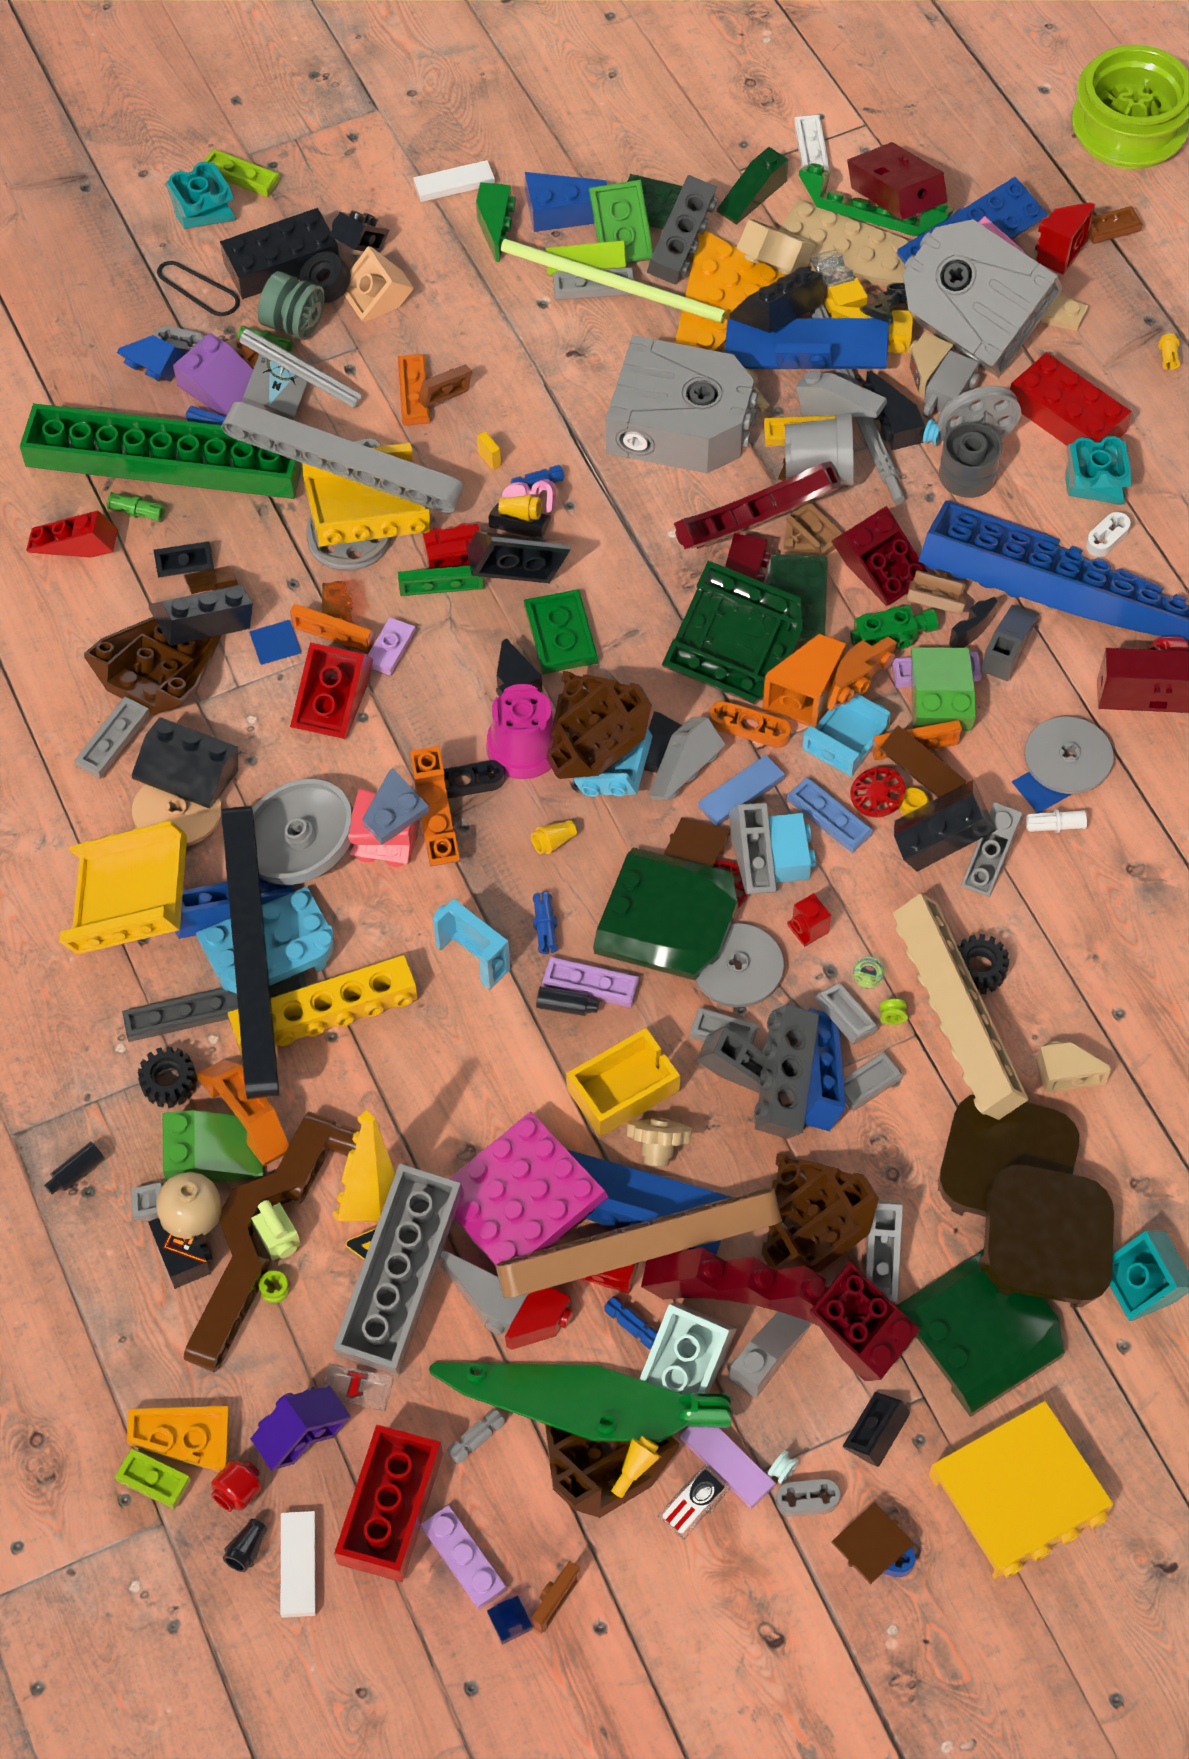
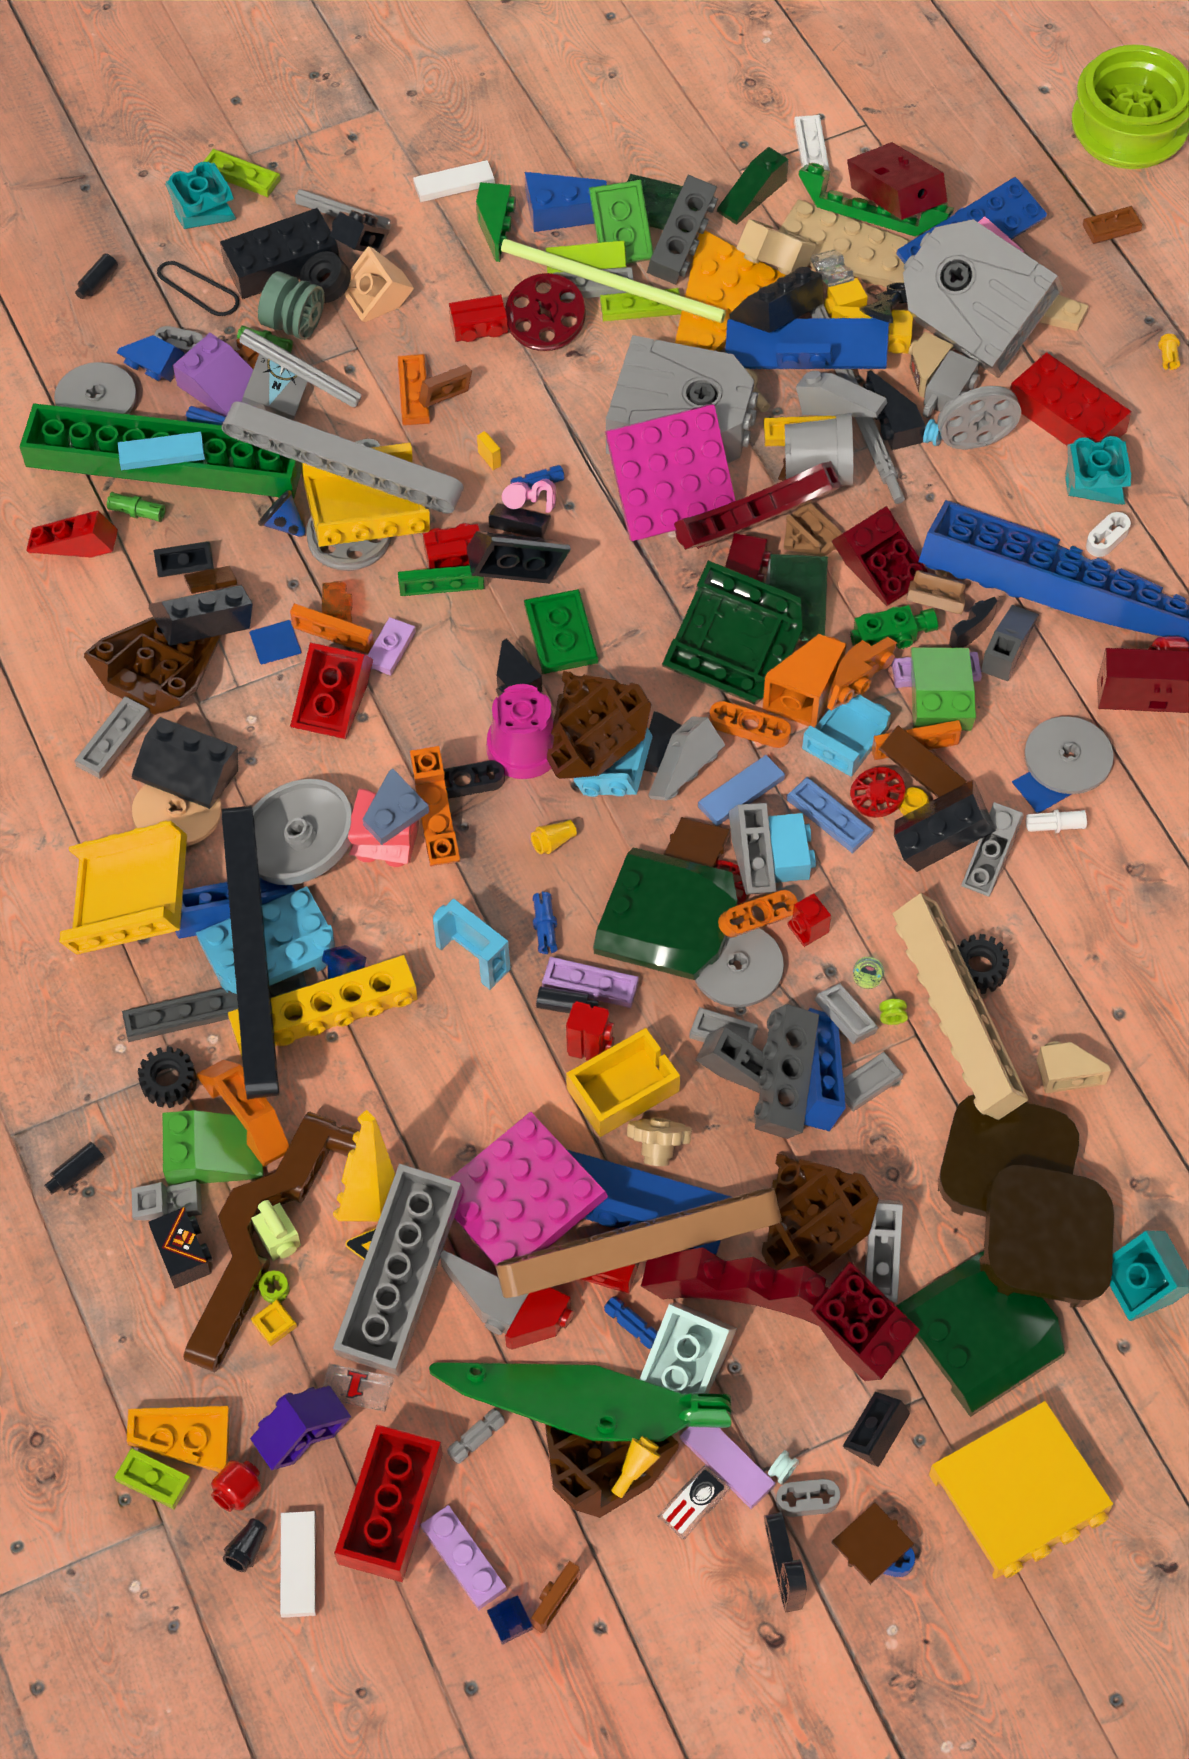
(96, 276): none -> black cylinder
(111, 383): none -> light grey piece
(161, 451): none -> medium azure tile
(188, 1205): tan cylinder -> none
(273, 1322): none -> yellow tile
(284, 516): none -> hat
(331, 206): none -> light grey axle
(342, 960): none -> clear blue tile
(478, 318): none -> red brick
(522, 507): yellow cone -> none
(548, 301): none -> dark red wedge
(588, 1031): none -> red brick
(629, 306): none -> lime tile
(669, 469): none -> dark pink plate
(750, 922): none -> orange beam
(767, 1352): light grey slope -> none
(789, 1573): none -> black beam
(970, 459): dark grey wheel -> none
(1064, 236): red slope -> none

